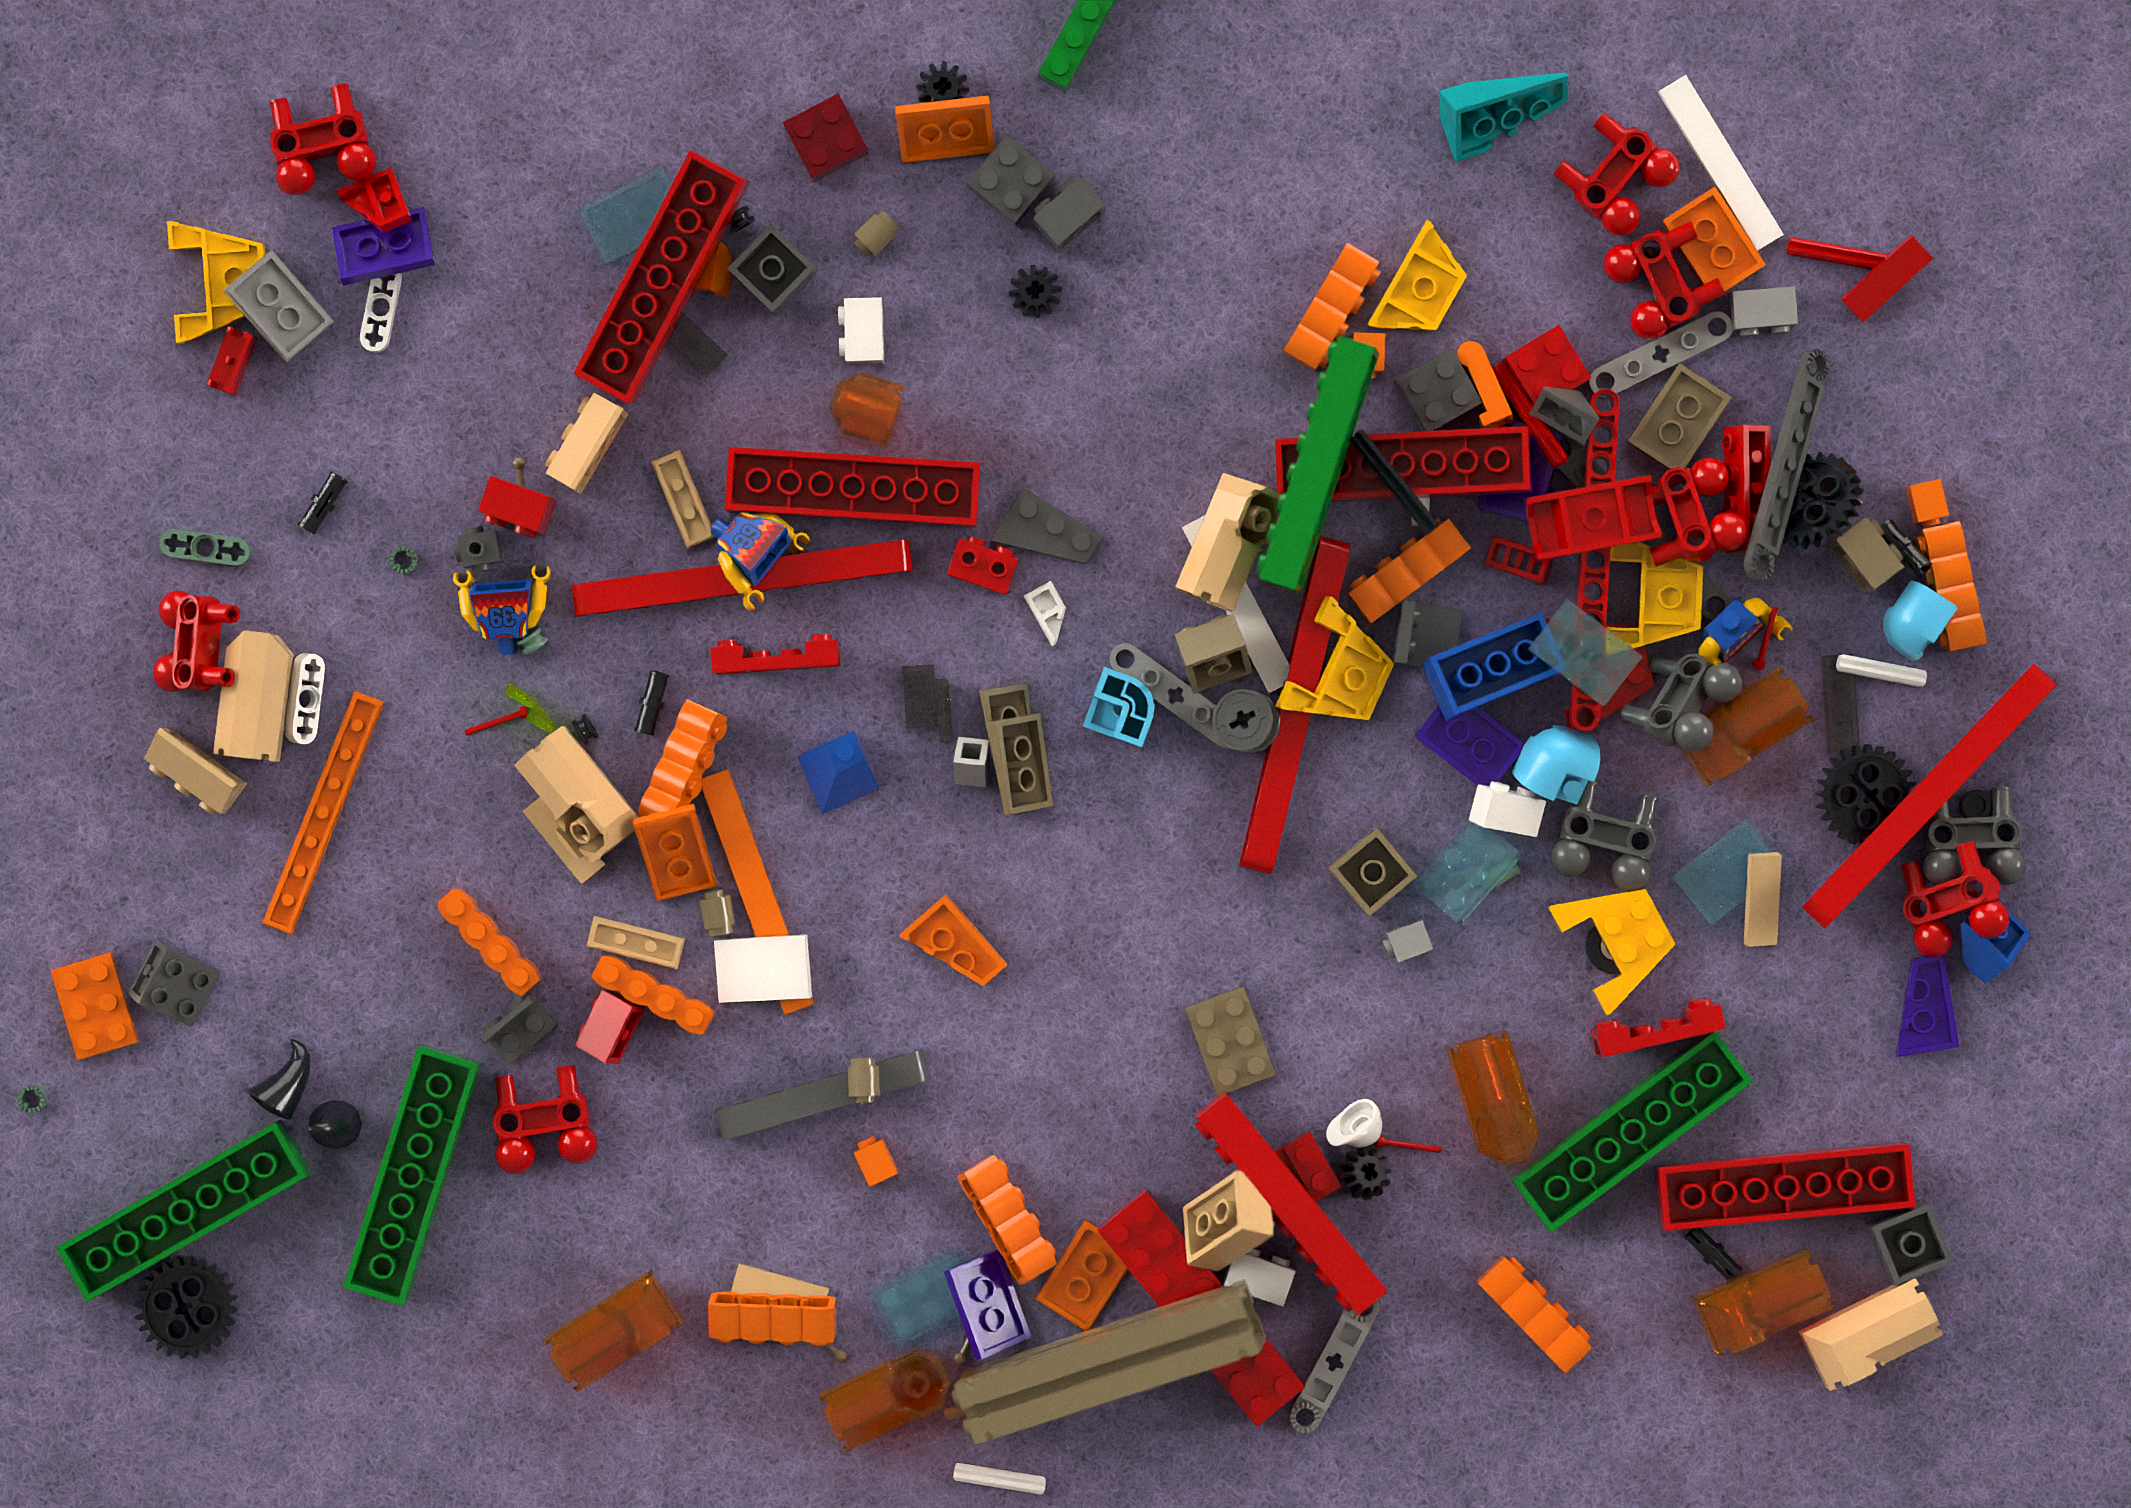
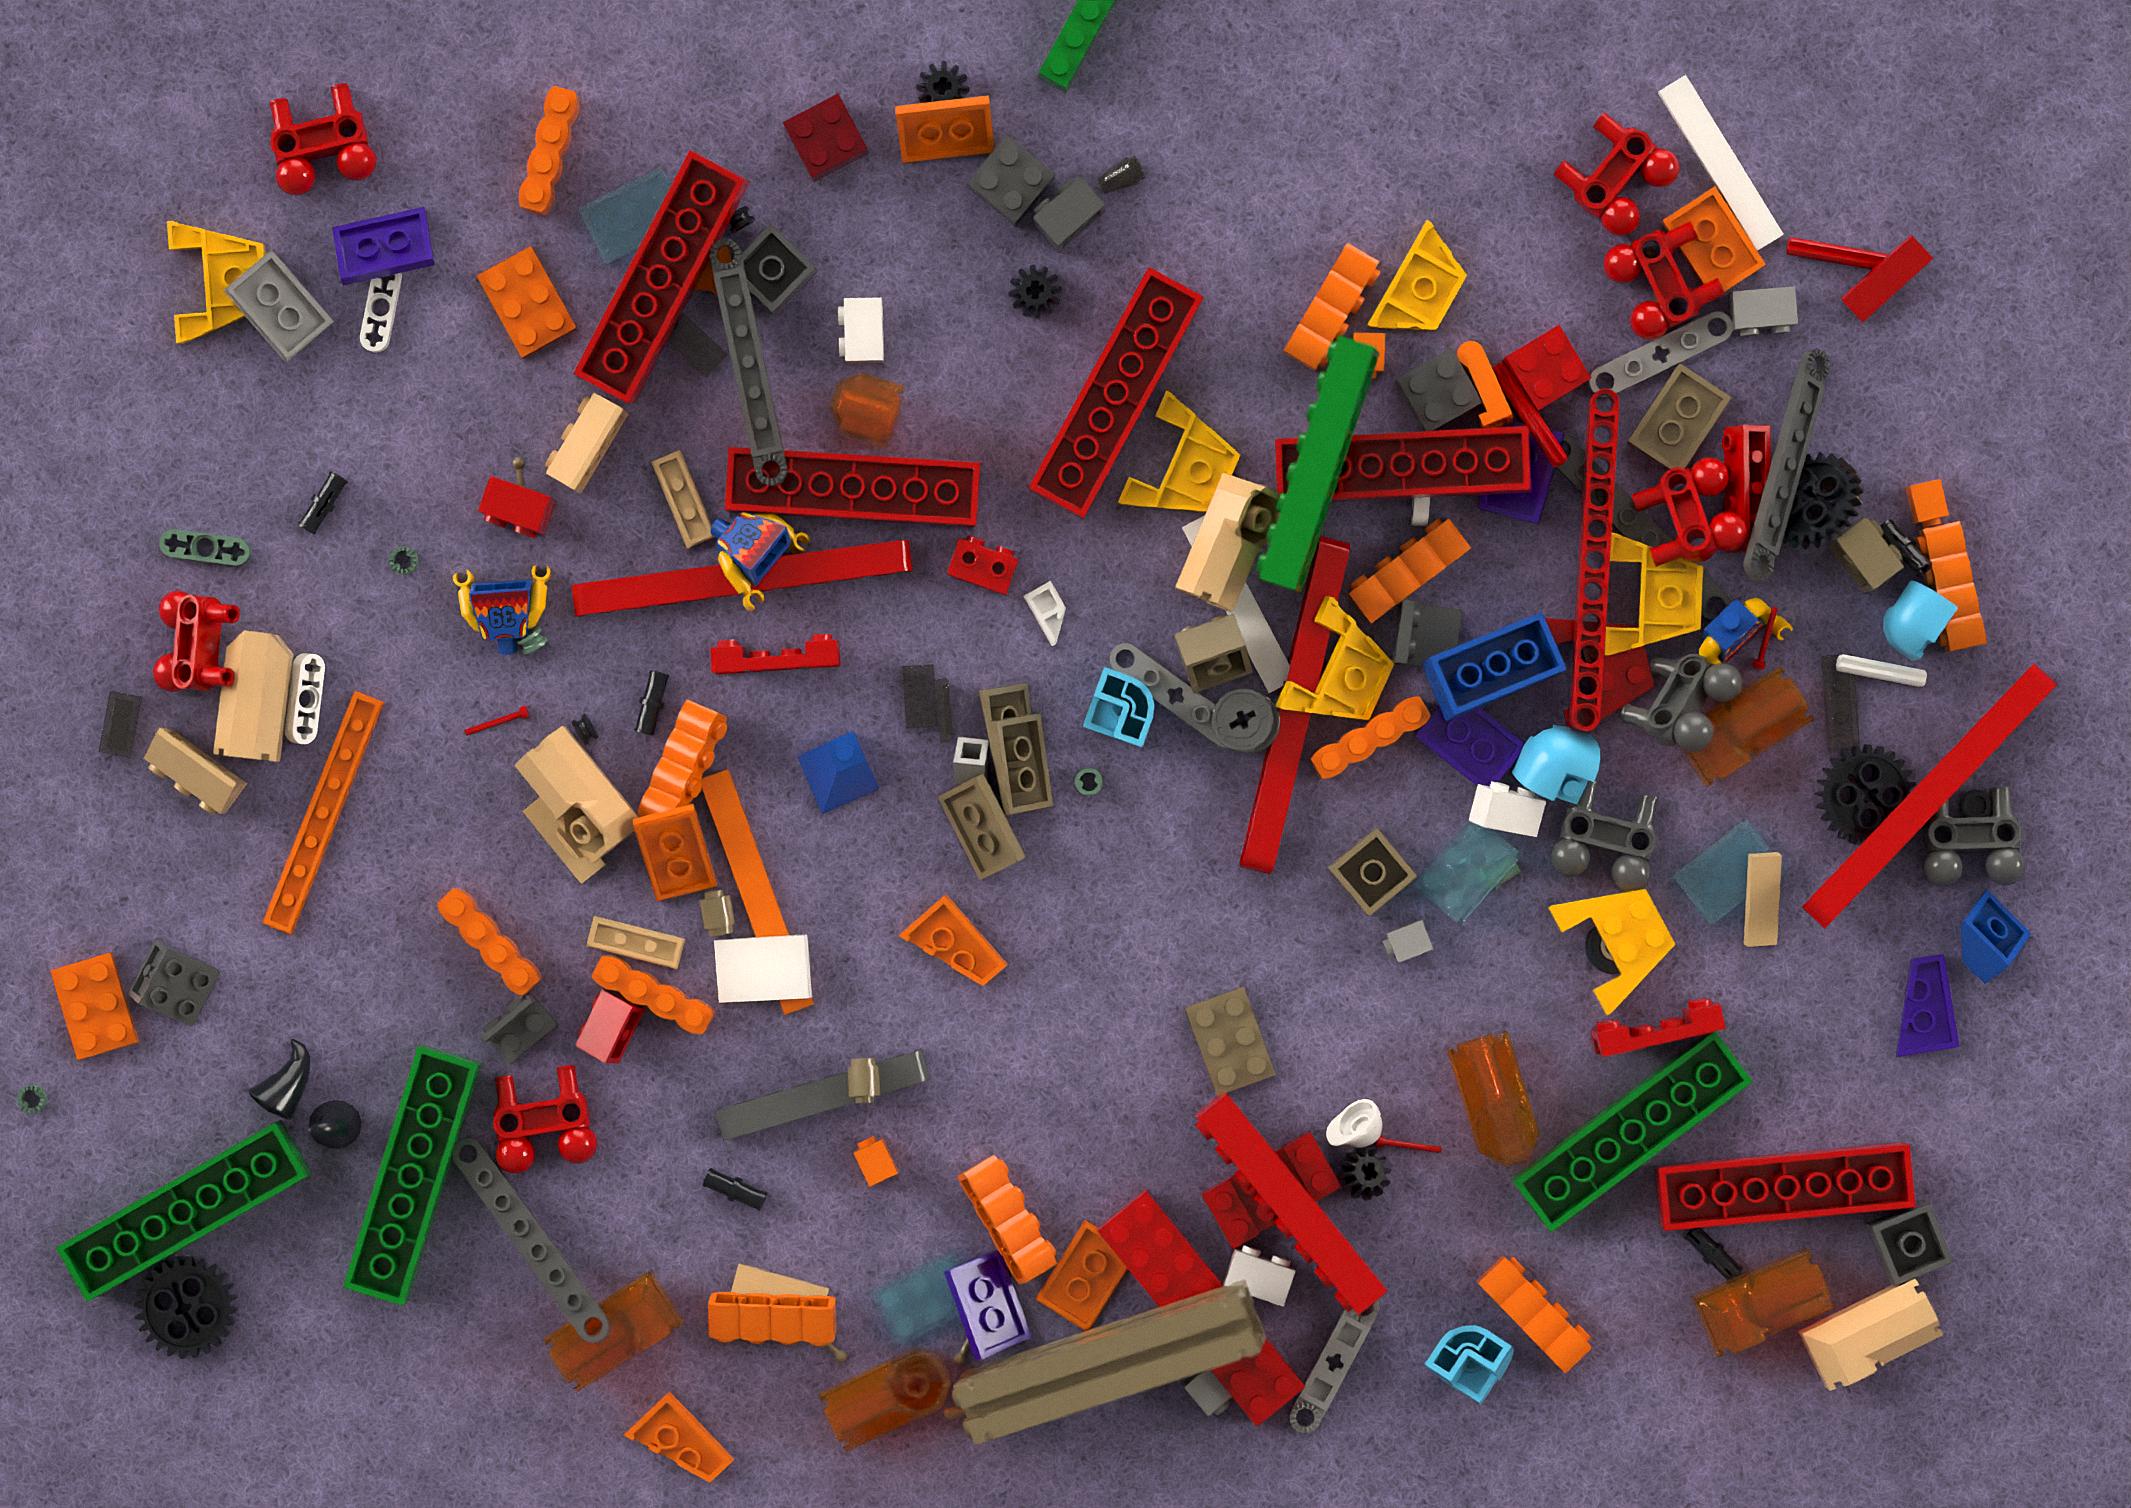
(120, 724): none -> clear smoke tile
(231, 361): red hinge -> none
(378, 200): red wing -> none
(490, 549): dark grey brick -> none
(526, 302): none -> orange plate
(532, 1241): none -> dark grey plate
(537, 714): clear neon green slope -> none
(552, 142): none -> orange brick
(679, 1436): none -> orange wing
(735, 1189): none -> black pin
(748, 362): none -> dark grey plate
(875, 234): dark tan brick -> none
(981, 826): none -> dark tan plate
(999, 1478): white axle -> none
(1046, 530): dark grey wing -> none
(1098, 779): none -> sand green bush
(1116, 393): none -> red brick
(1122, 175): none -> clear smoke cone
(1194, 467): none -> yellow wing
(1208, 1392): none -> light grey brick
(1226, 1223): tan slope -> none
(1377, 732): none -> orange brick
(1394, 482): black axle -> none
(1470, 1360): none -> medium azure brick
(1485, 109): teal wedge -> none
(1494, 548): red slope -> none
(1566, 412): dark grey slope -> none
(1585, 652): clear light blue plate -> none
(1592, 518): red piece -> none
(1987, 914): red piece -> none

